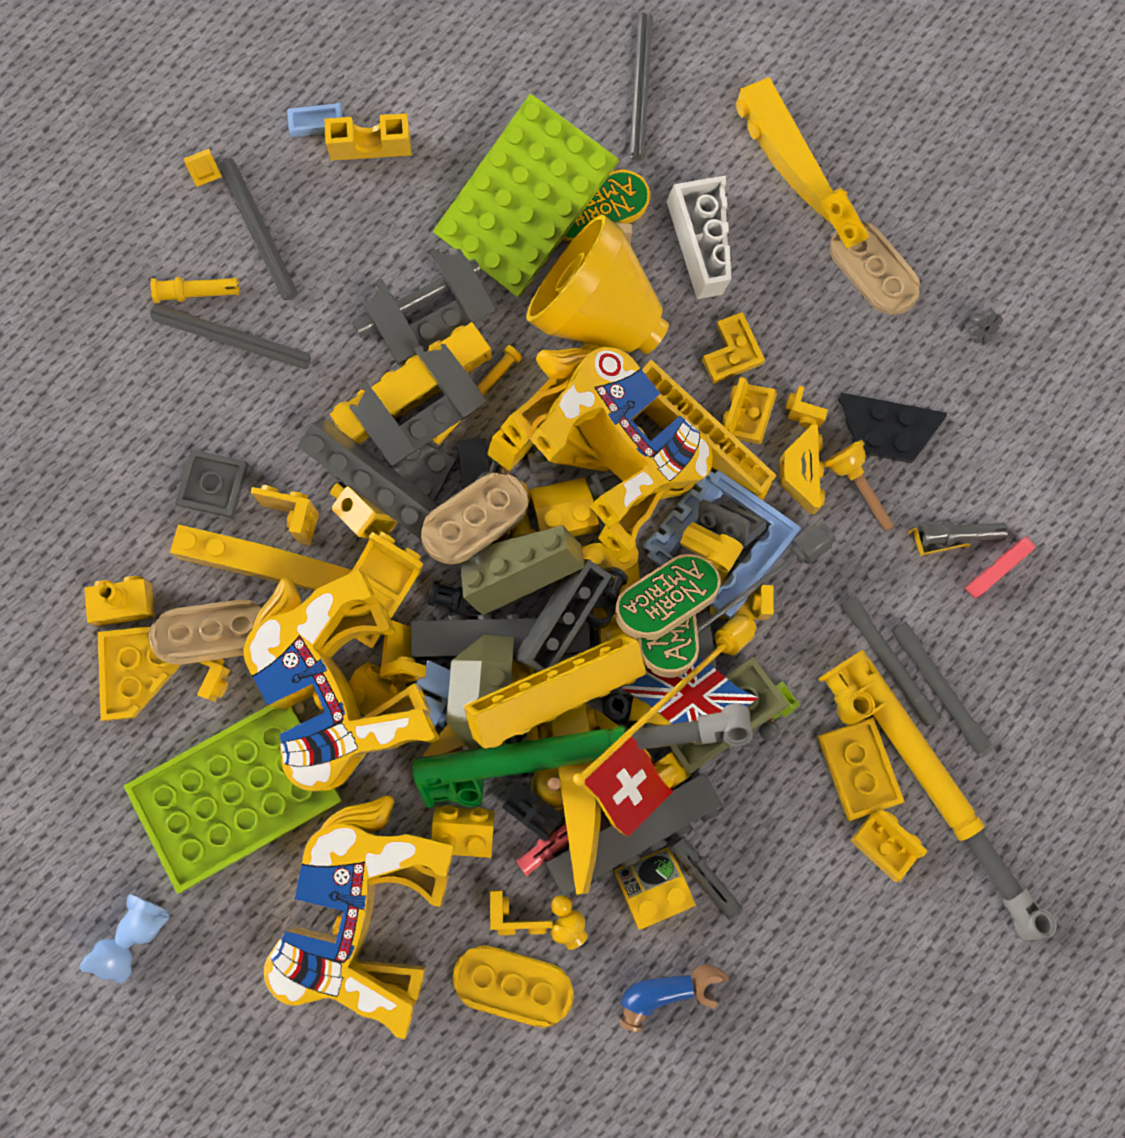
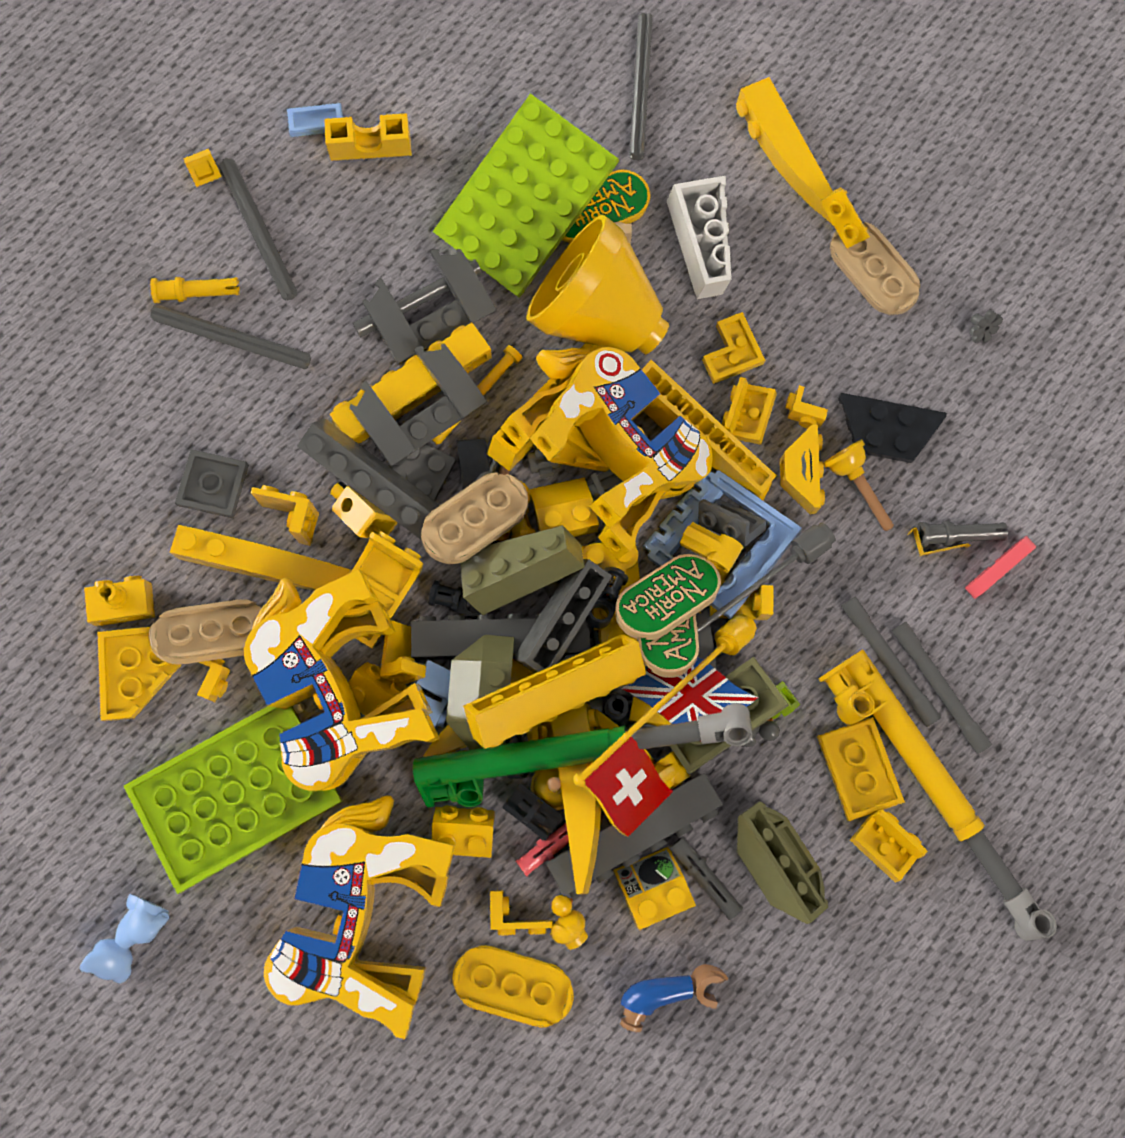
(780, 863): none -> olive wedge

